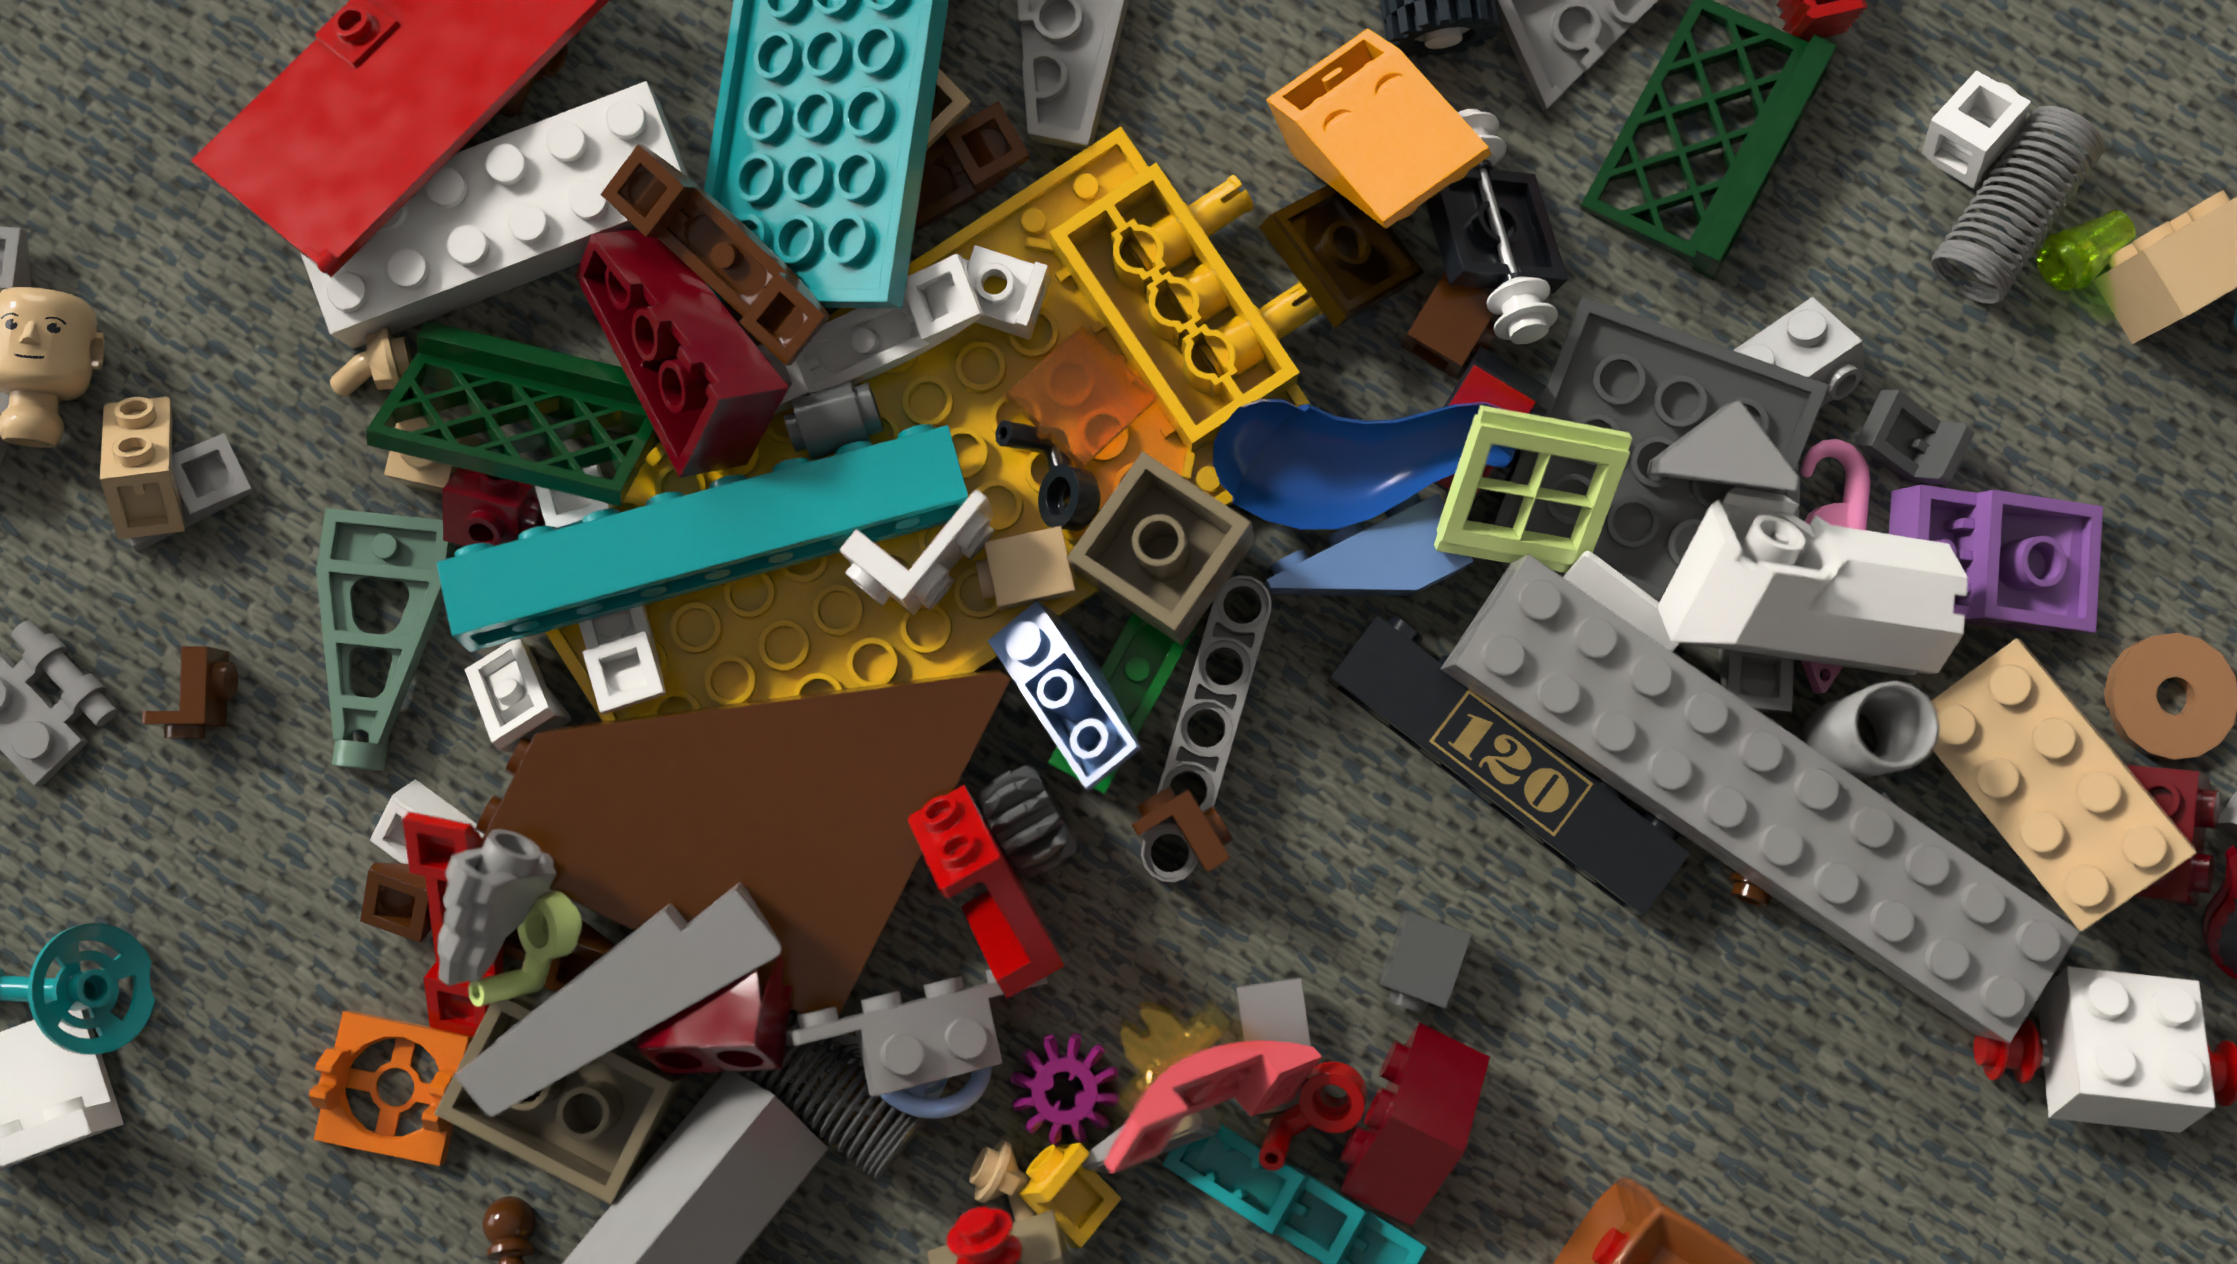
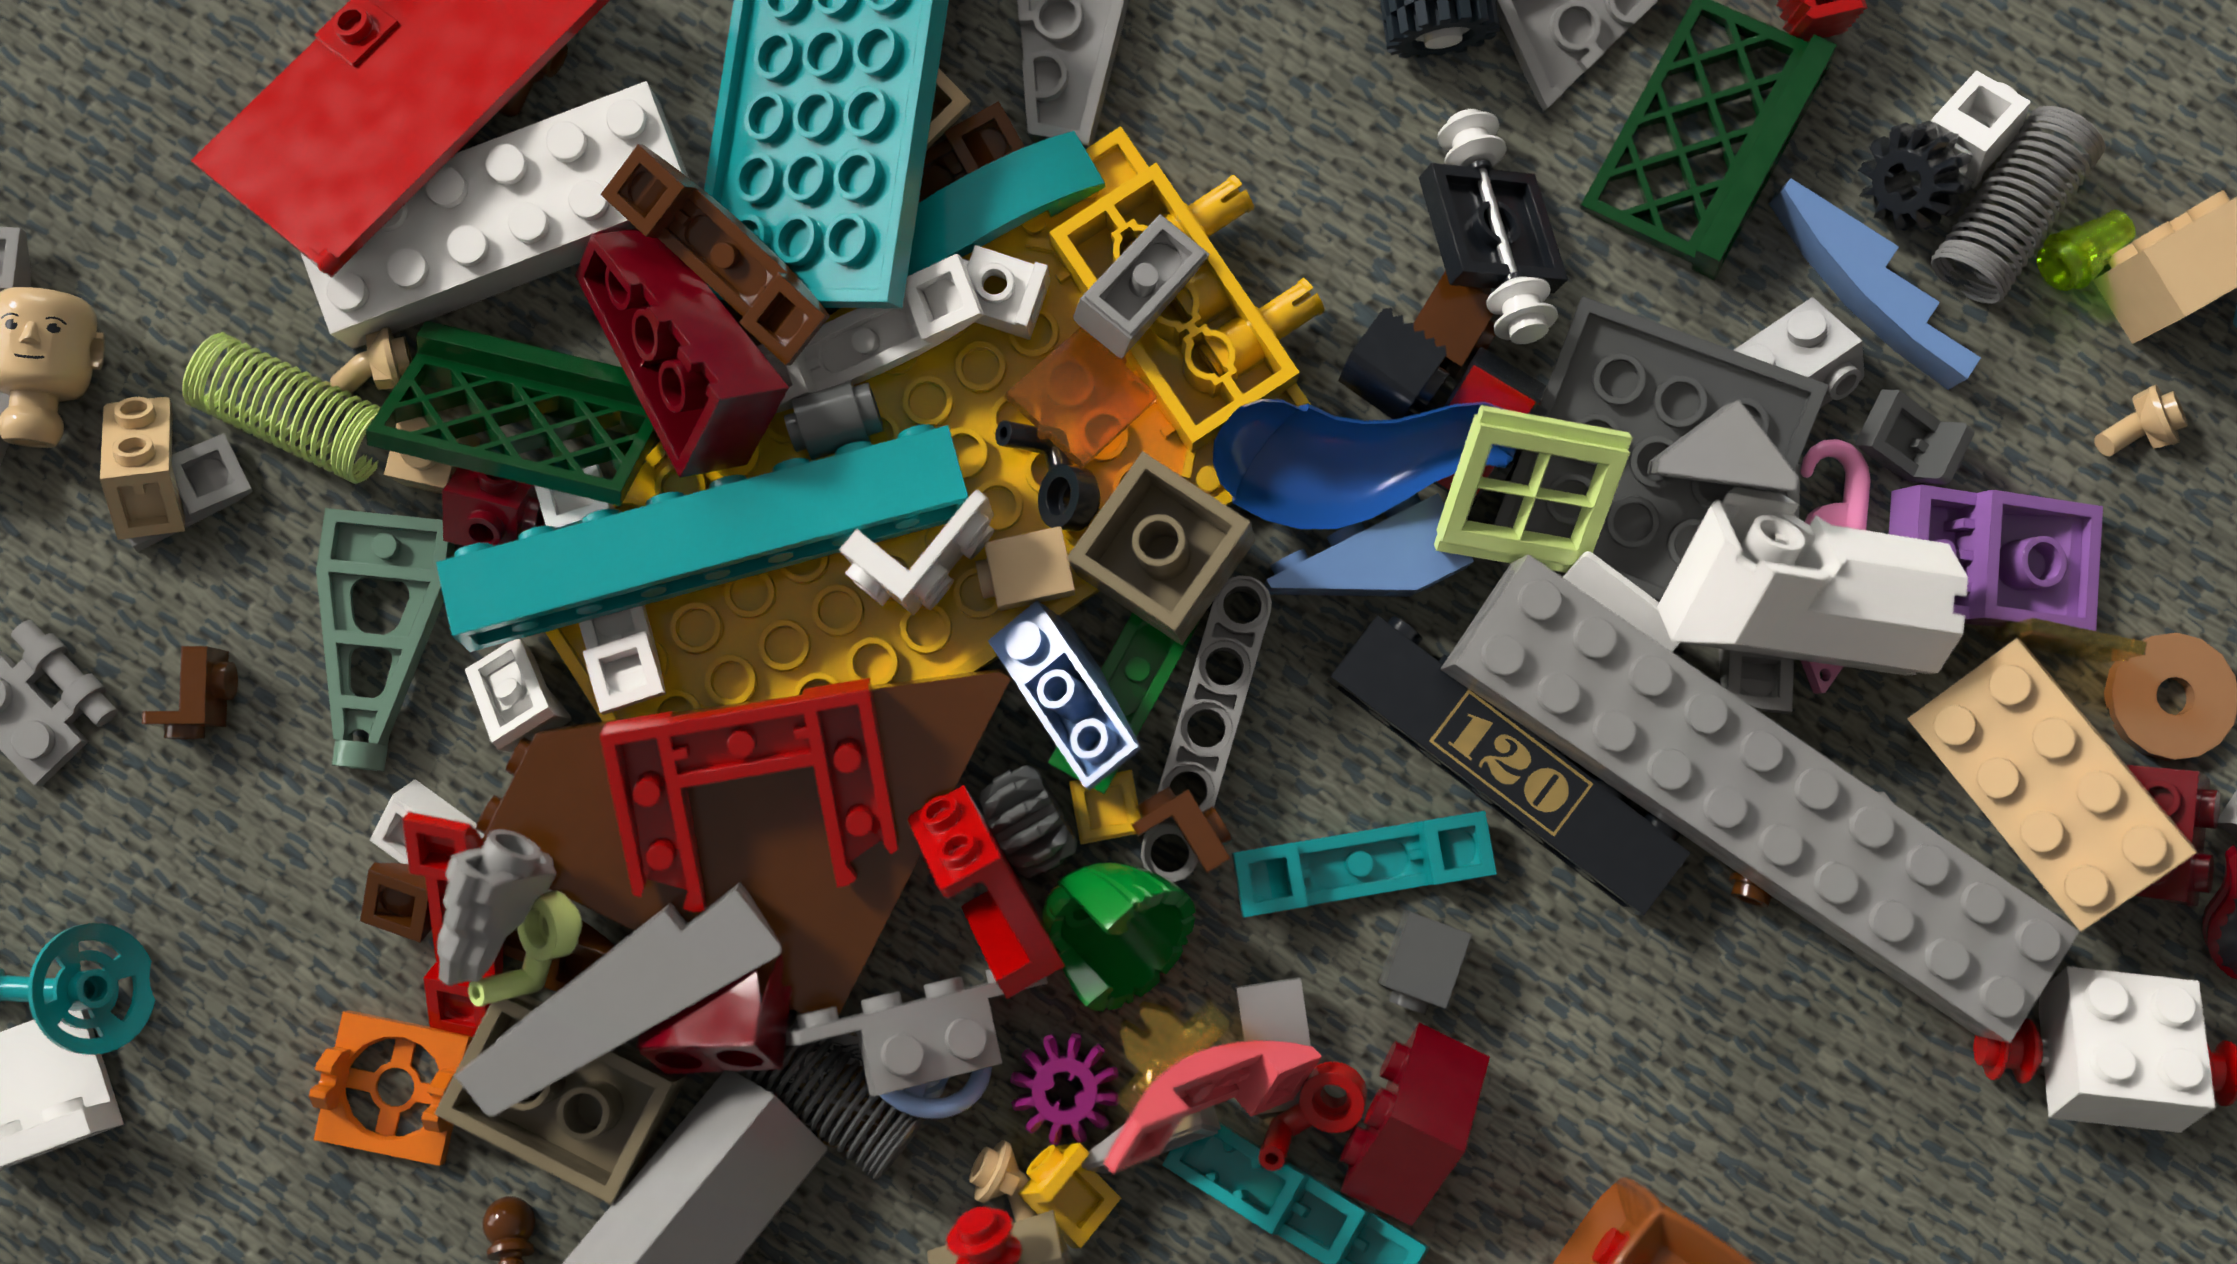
(341, 458): none -> yellowish green piece
(662, 754): none -> red wedge
(1002, 197): none -> teal slope
(1107, 814): none -> yellow tile
(1116, 930): none -> green hair
(1139, 286): none -> light grey slope
(1340, 253): dark brown tile -> none
(1363, 863): none -> teal slope
(1375, 129): light orange slope -> none
(1395, 367): none -> black brick
(1854, 266): none -> medium blue slope
(1903, 726): light grey piece -> none
(1935, 161): none -> black gear
(2071, 640): none -> clear yellow piece
(2155, 416): none -> tan plate

